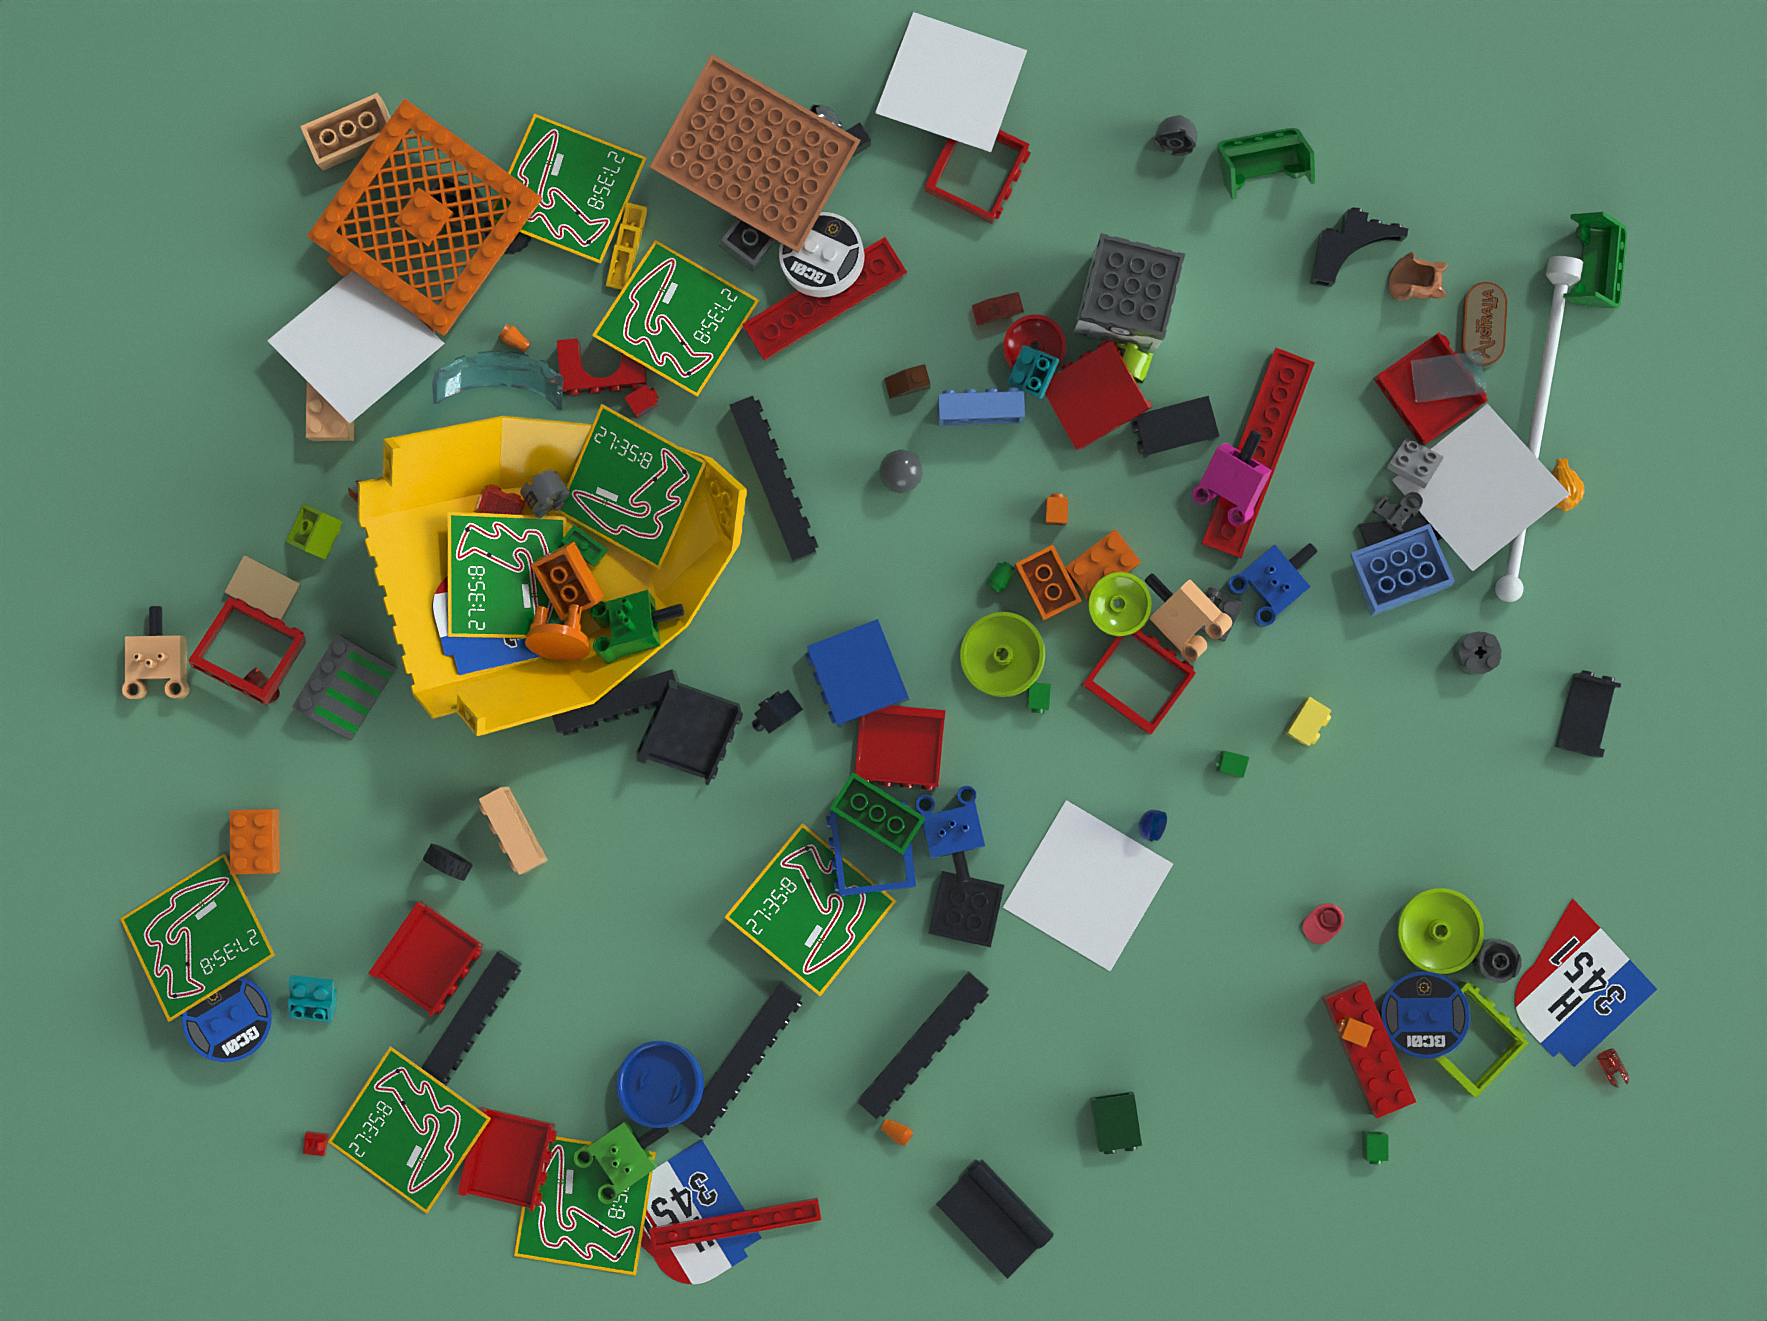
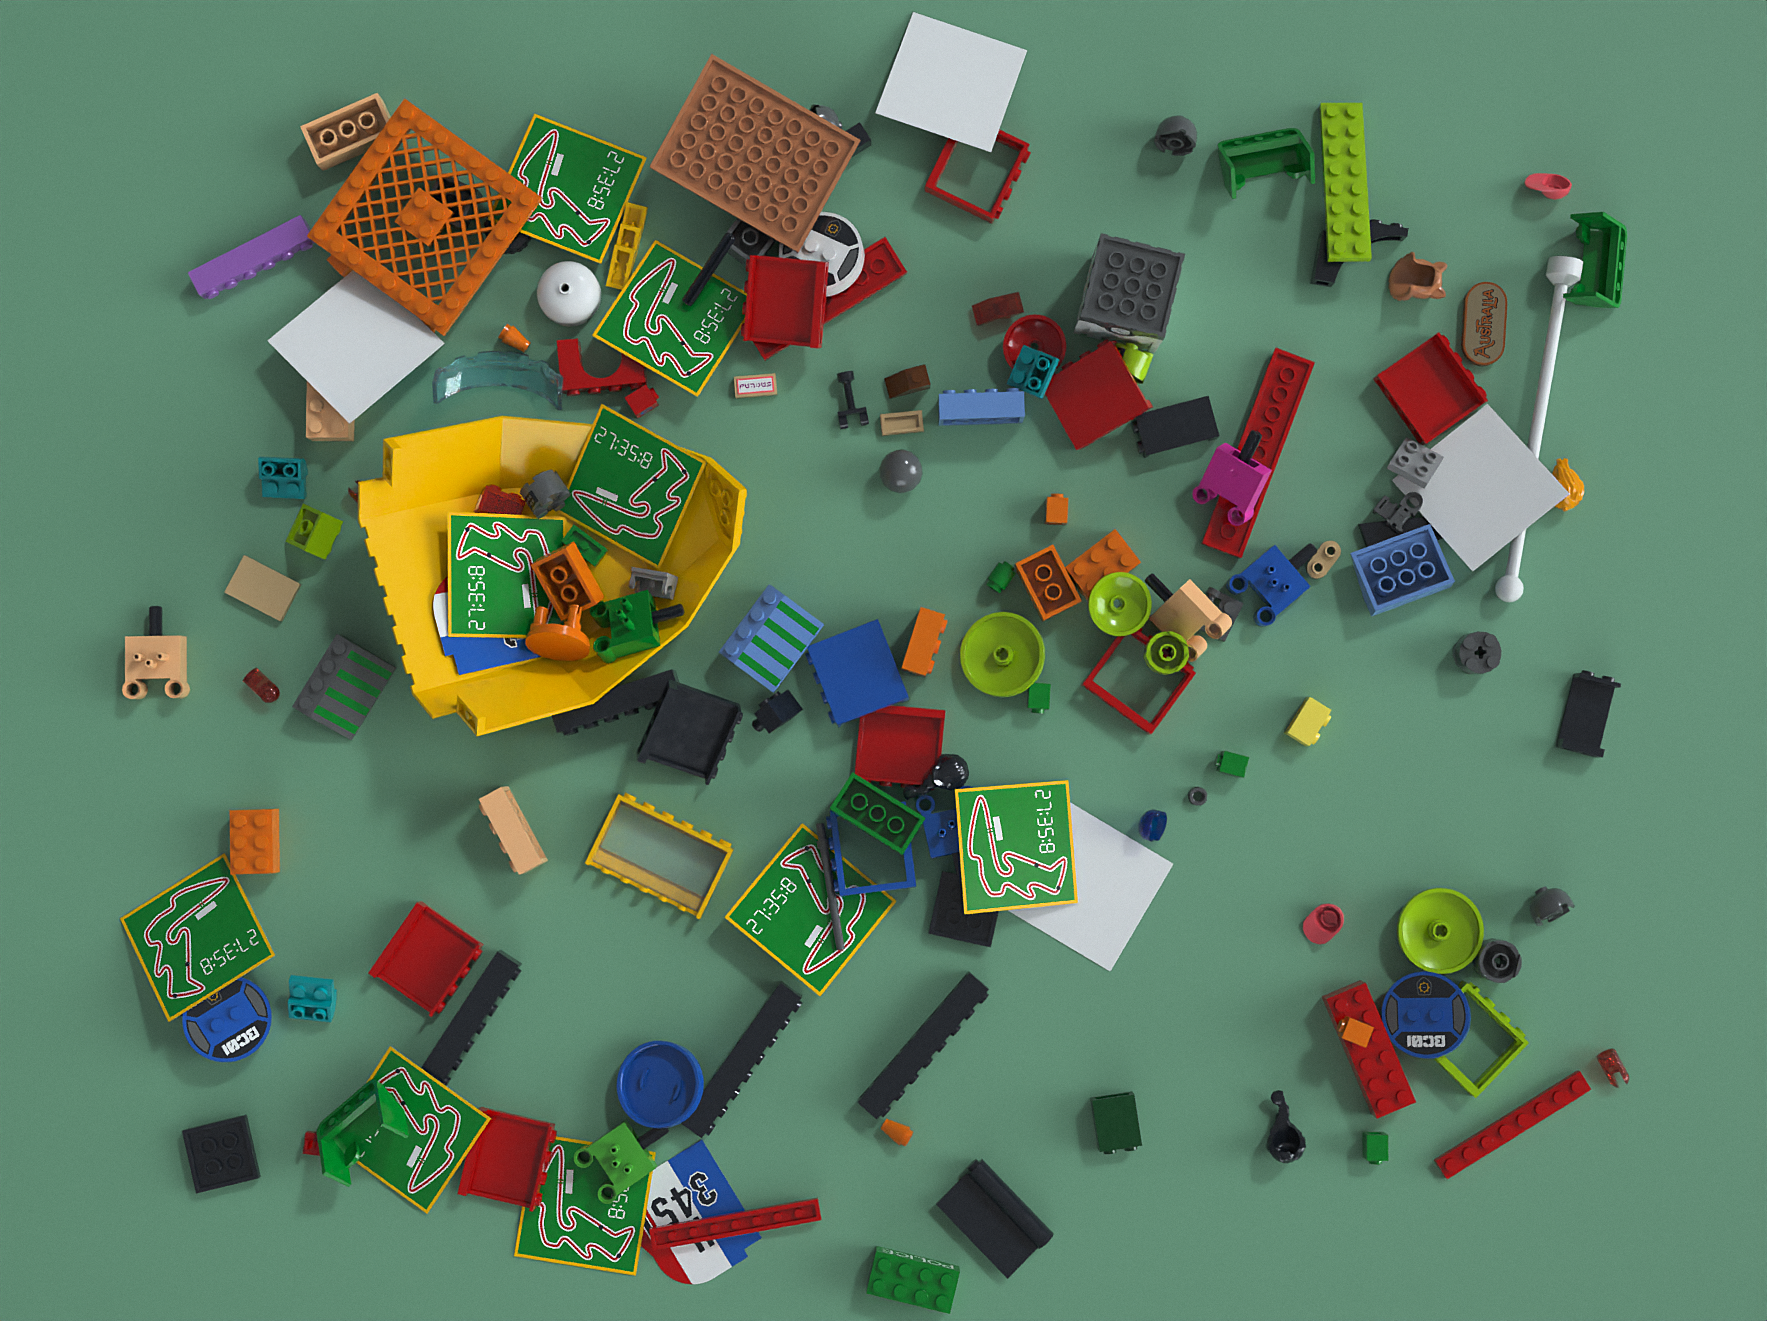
(221, 1153): none -> black plate
(251, 258): none -> medium lavender brick
(261, 695): red window -> none
(283, 477): none -> teal brick
(352, 1124): none -> green windscreen
(447, 862): black tyre -> none
(577, 303): none -> white cylinder
(656, 582): none -> light grey hinge
(660, 854): none -> clear window
(708, 269): none -> black axle
(755, 385): none -> tile
(771, 638): none -> medium blue slope
(773, 480): black brick -> none
(785, 301): none -> red panel
(823, 845): none -> dark grey bar
(846, 379): none -> black bar
(901, 423): none -> tan tile
(913, 1279): none -> green brick
(924, 642): none -> orange brick
(947, 773): none -> black hair
(1016, 846): none -> green sticker
(1154, 656): none -> lime brick
(1204, 796): none -> dark grey axle
(1284, 1140): none -> black hair
(1323, 559): none -> tan plate
(1345, 182): none -> lime plate
(1448, 376): clear light blue piece -> none
(1512, 1124): none -> red plate
(1549, 905): none -> dark grey cylinder
(1551, 185): none -> coral cap
(1579, 988): sticker -> none

